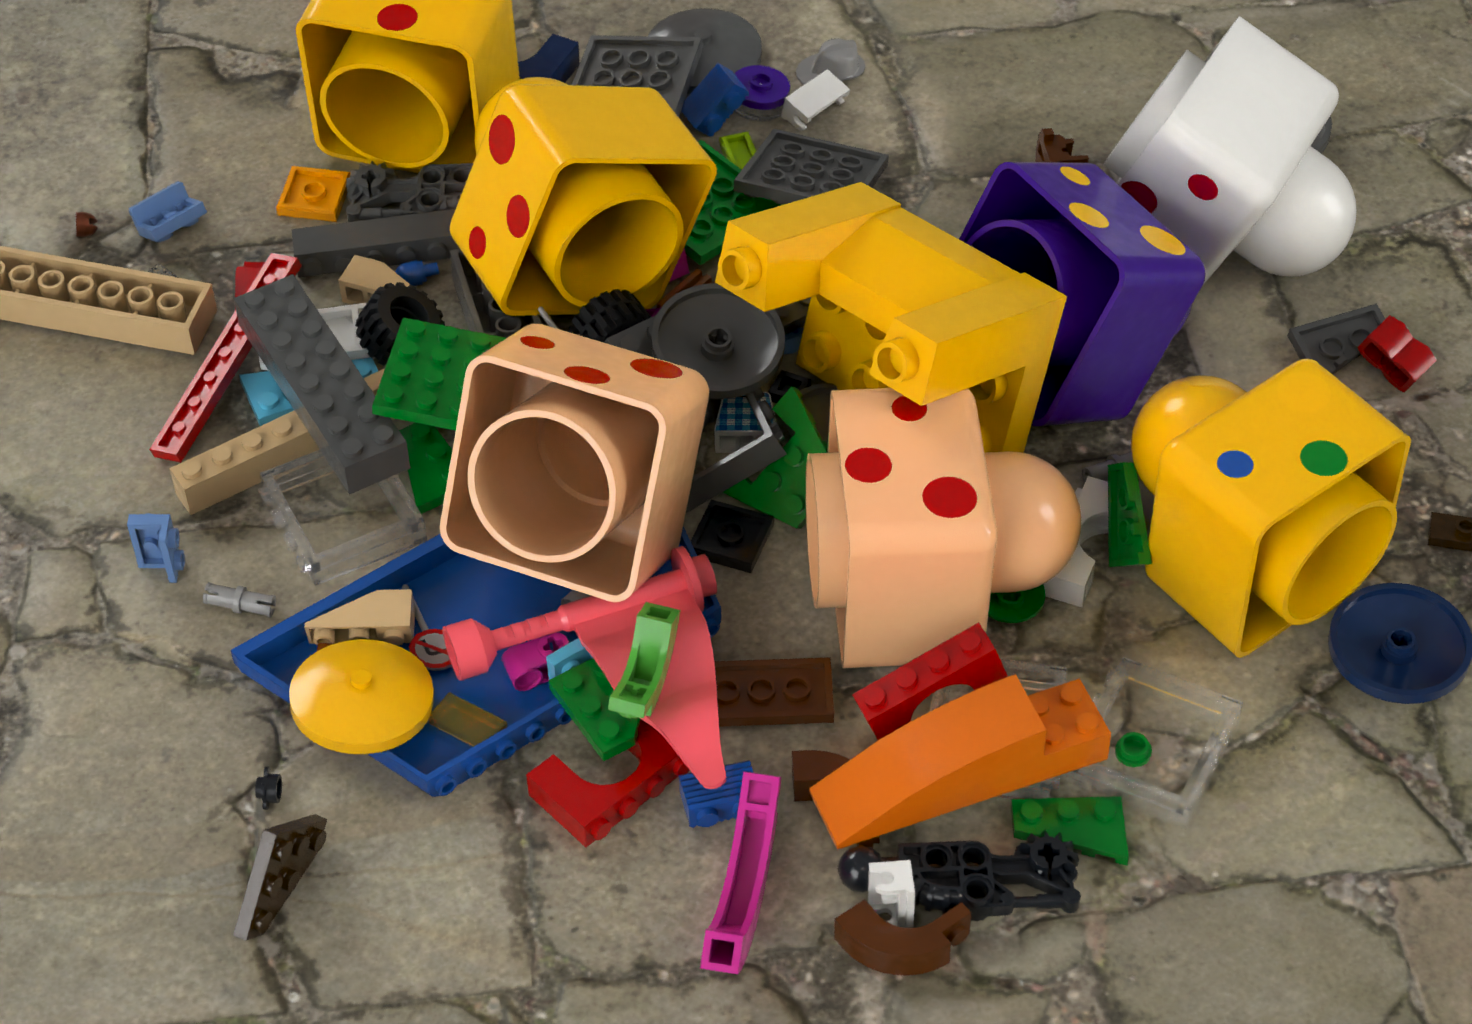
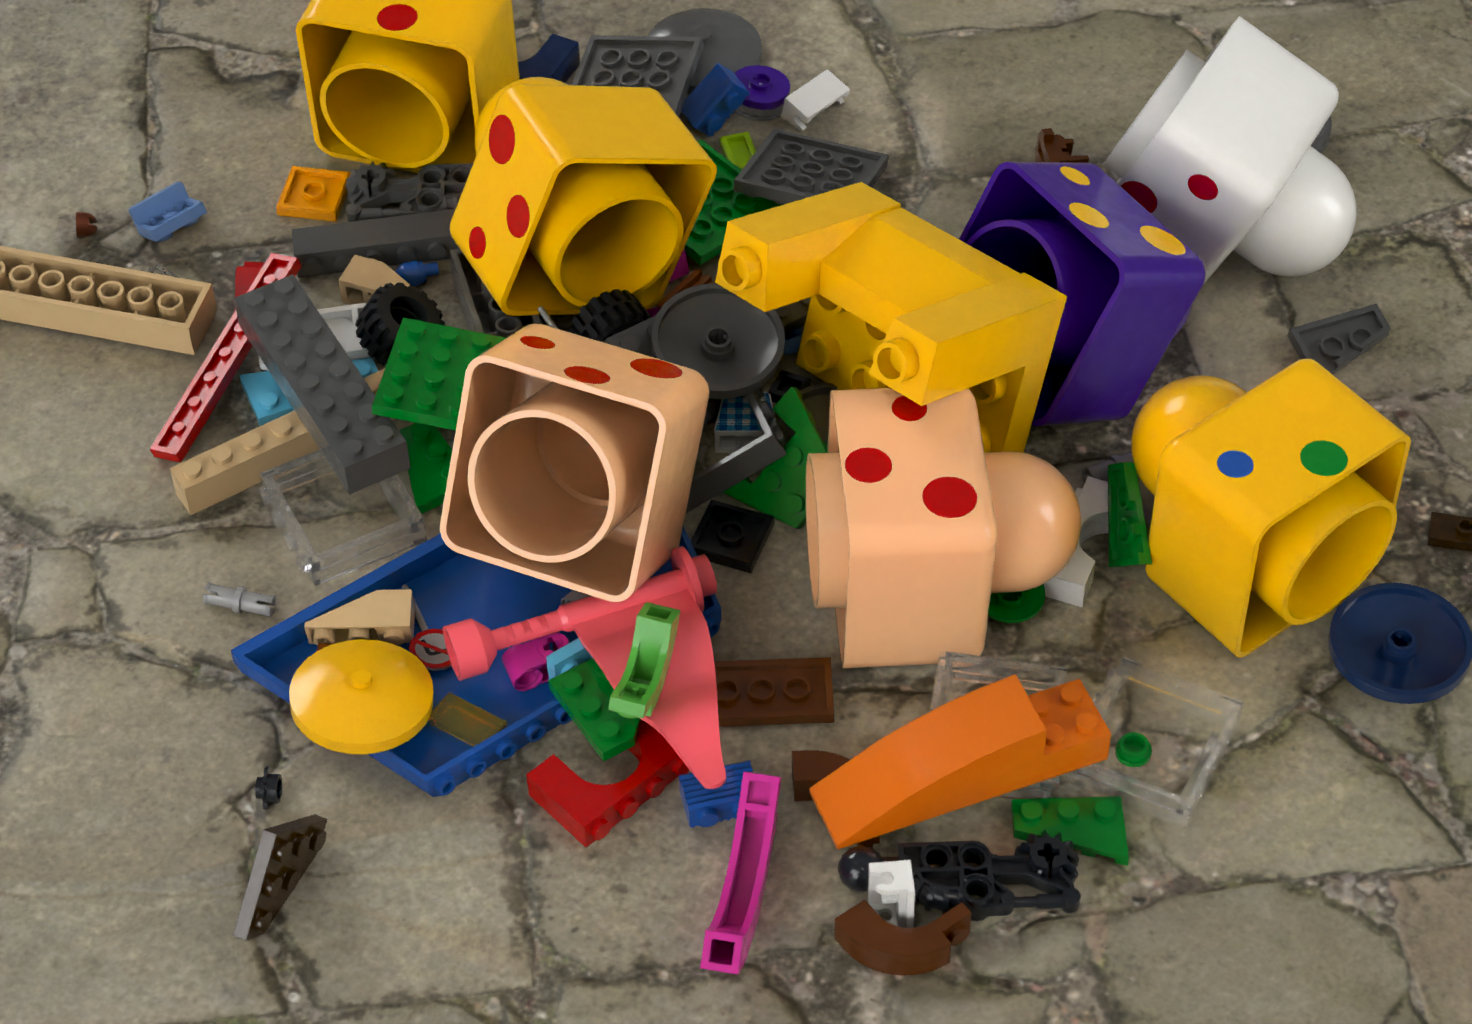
(156, 543): medium blue bracket -> none
(837, 56): light grey piece -> none
(963, 659): red arch -> none
(1397, 353): red brick -> none

